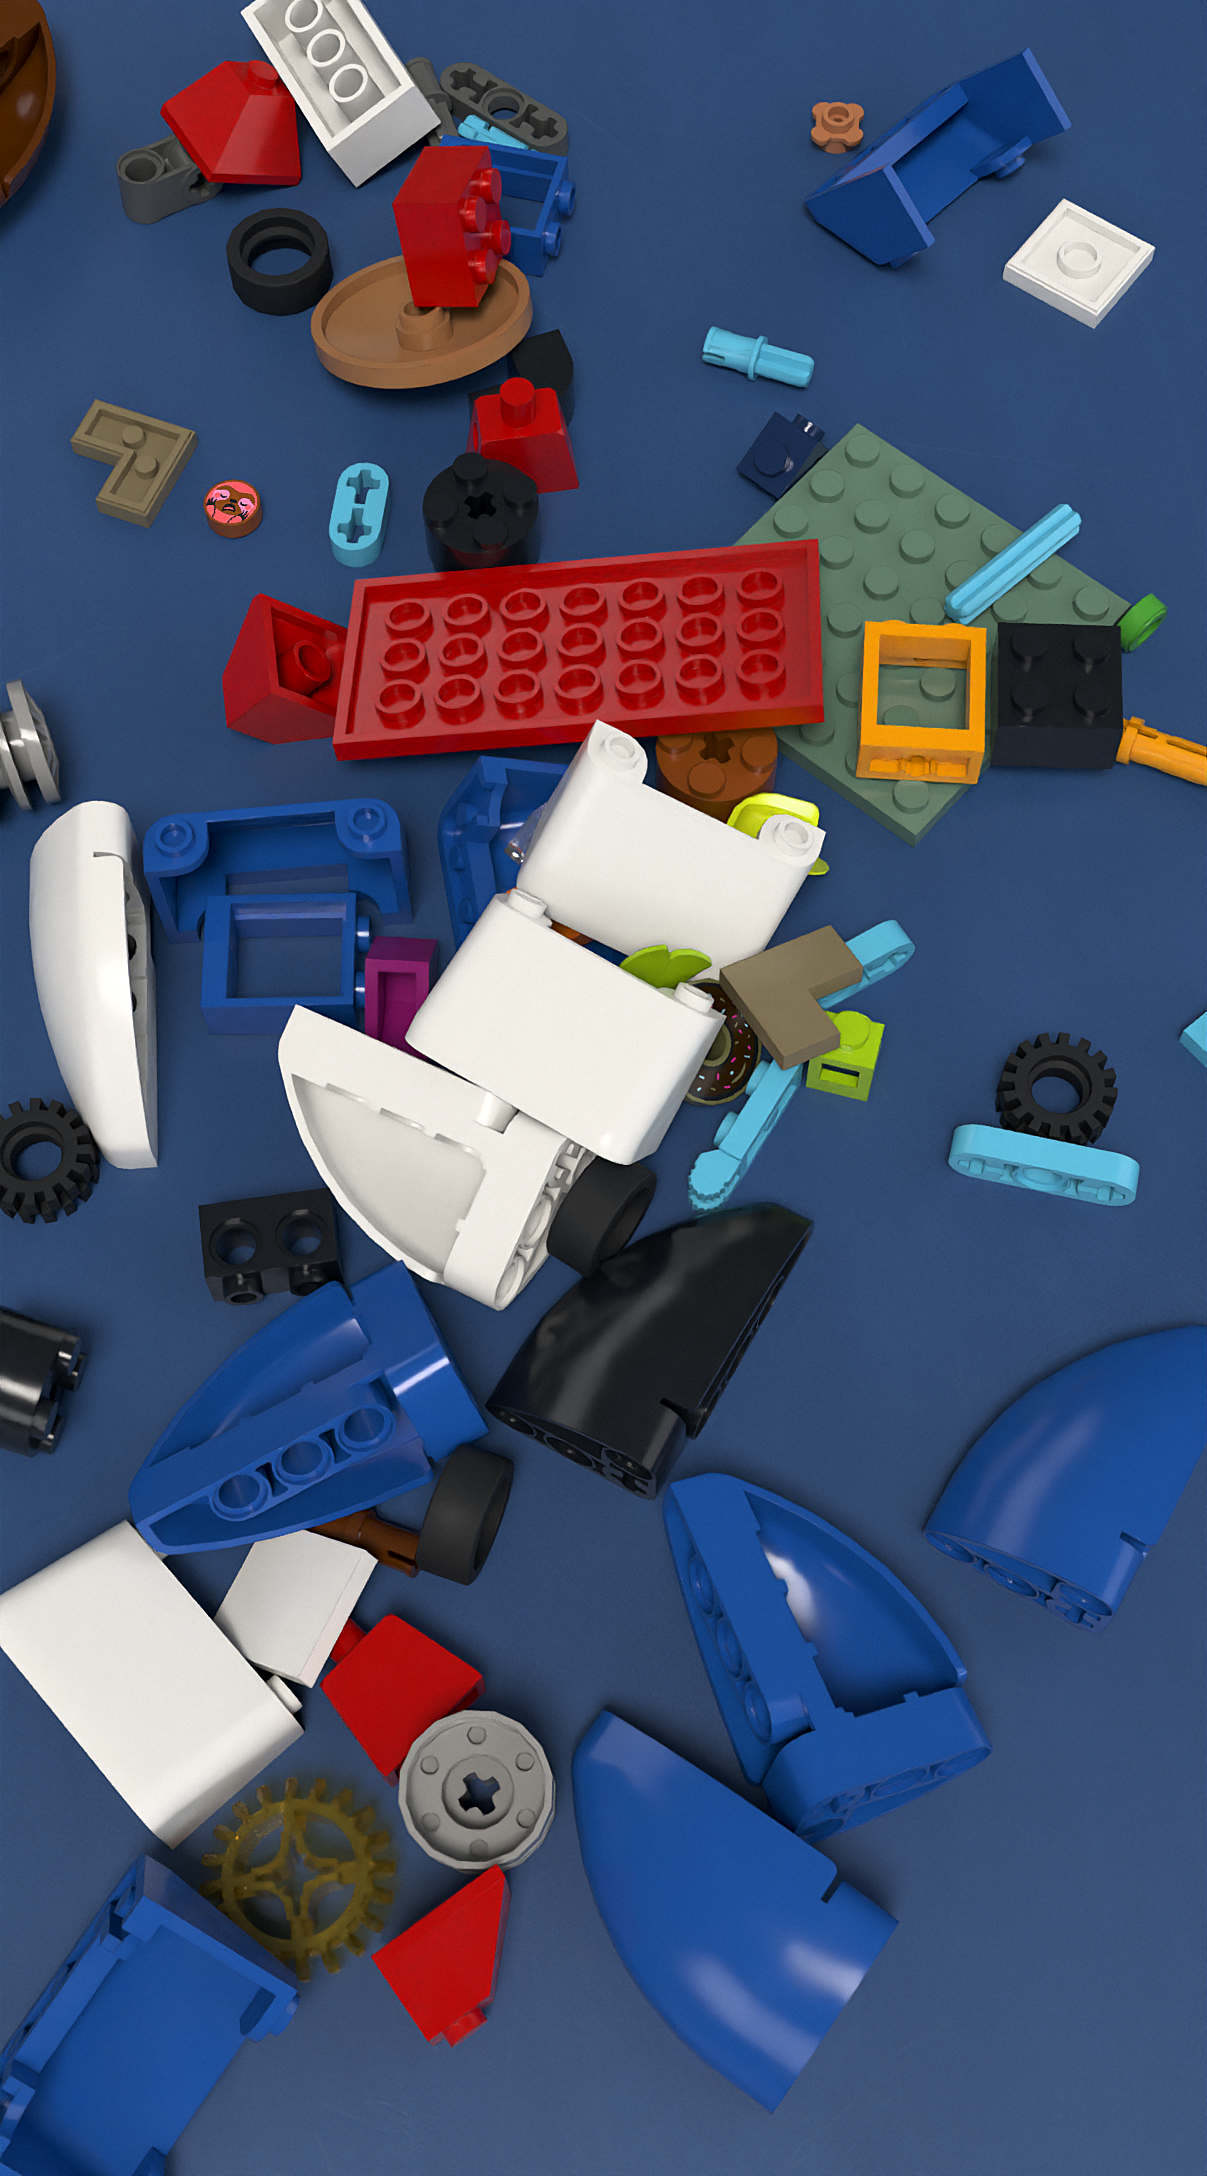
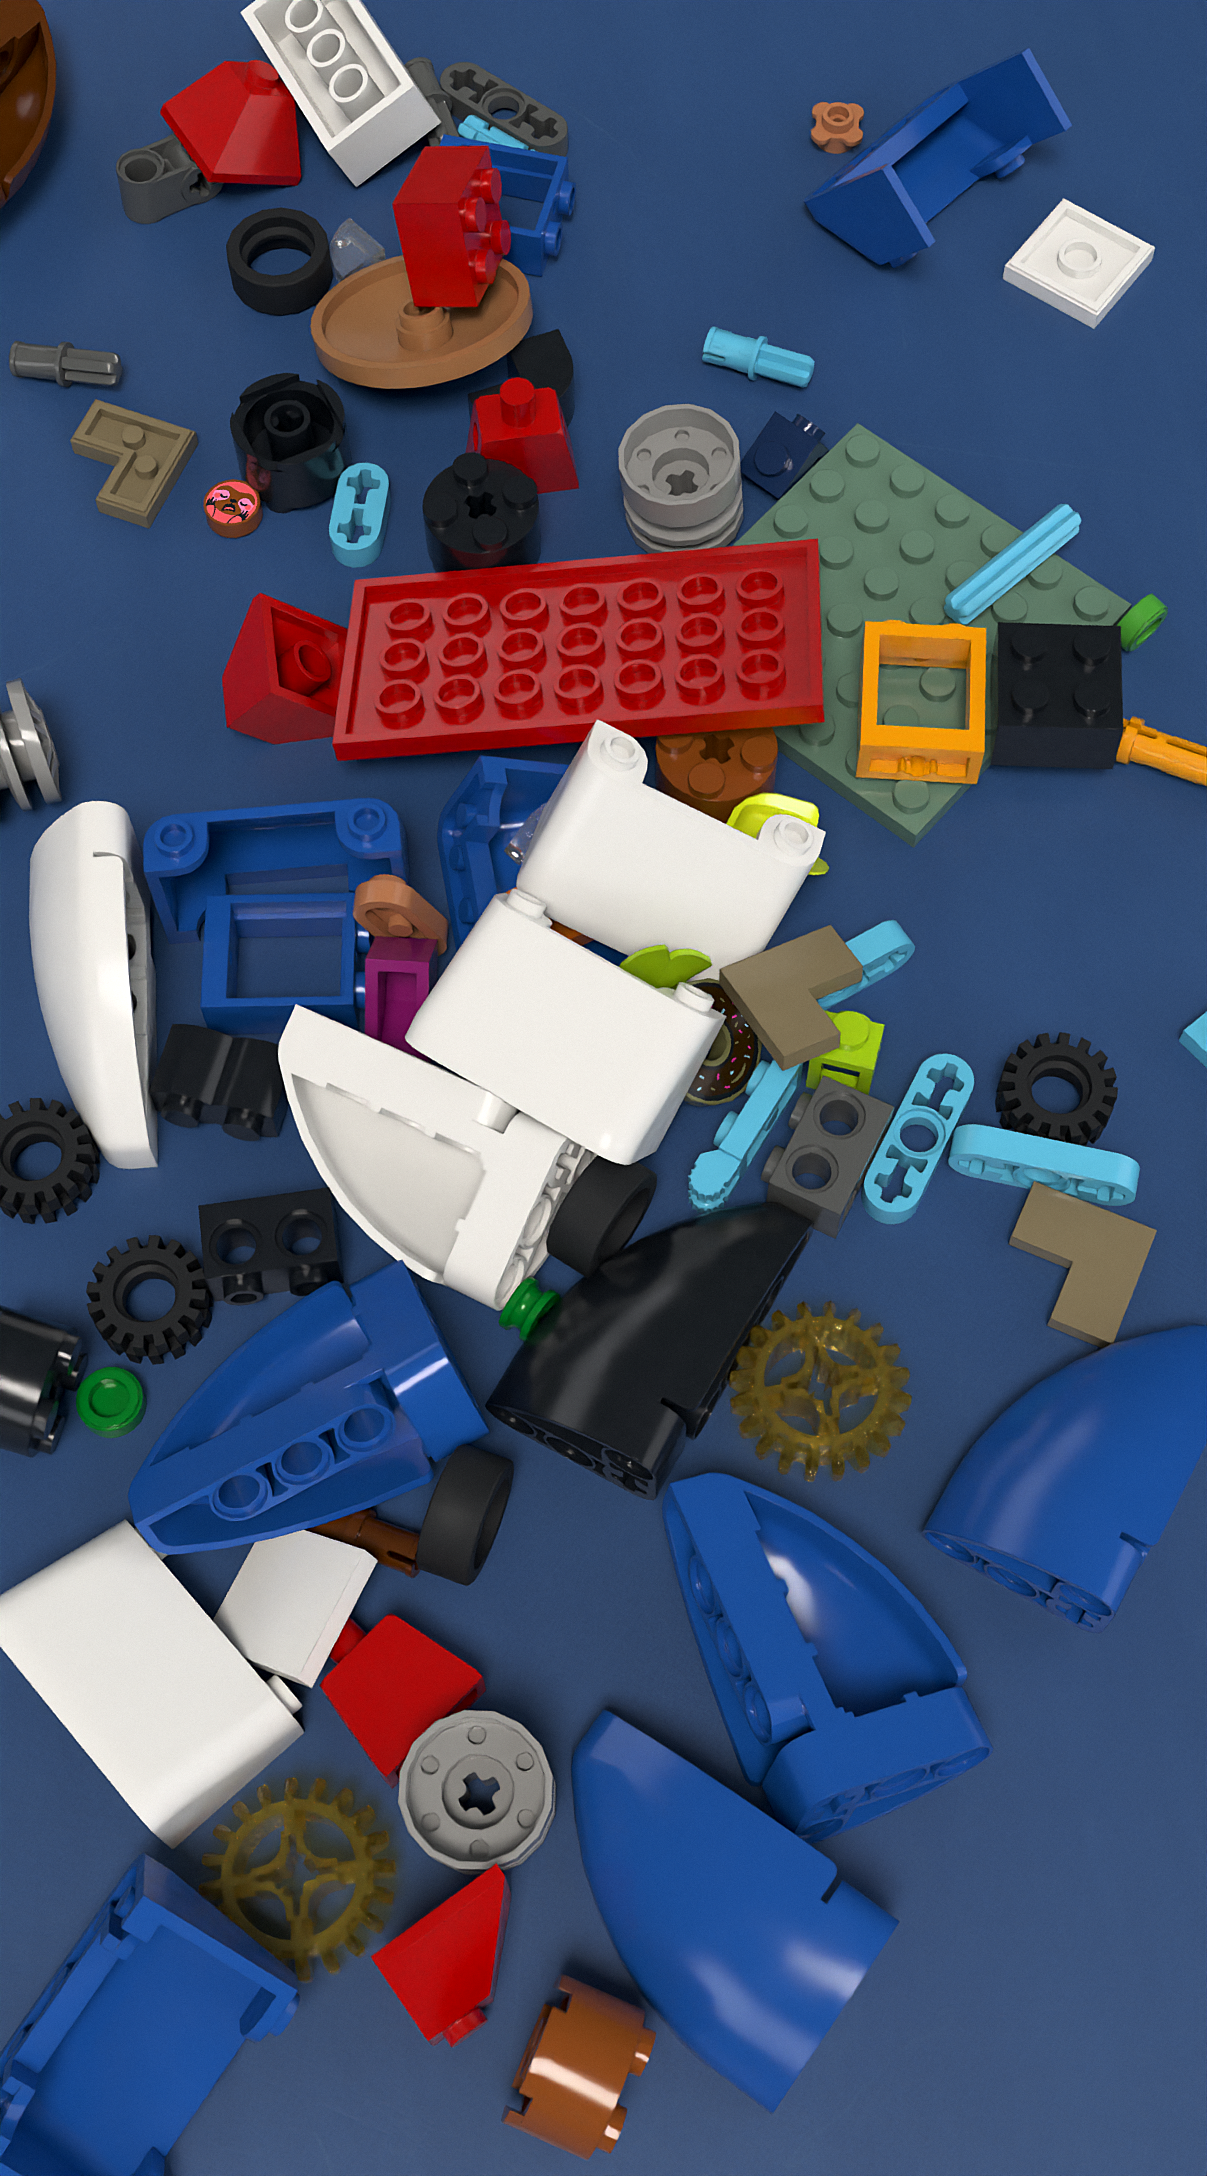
(65, 364): none -> dark grey axle
(111, 1402): none -> green tile
(136, 1265): none -> black tyre
(220, 1082): none -> black brick
(290, 441): none -> black brick
(353, 250): none -> clear tile
(394, 909): none -> nougat plate
(527, 1307): none -> green bush
(579, 2068): none -> dark orange brick
(681, 479): none -> light grey wheel
(835, 1158): none -> dark grey brick
(847, 1382): none -> clear yellow gear
(915, 1111): none -> medium azure beam
(1097, 1248): none -> dark tan tile

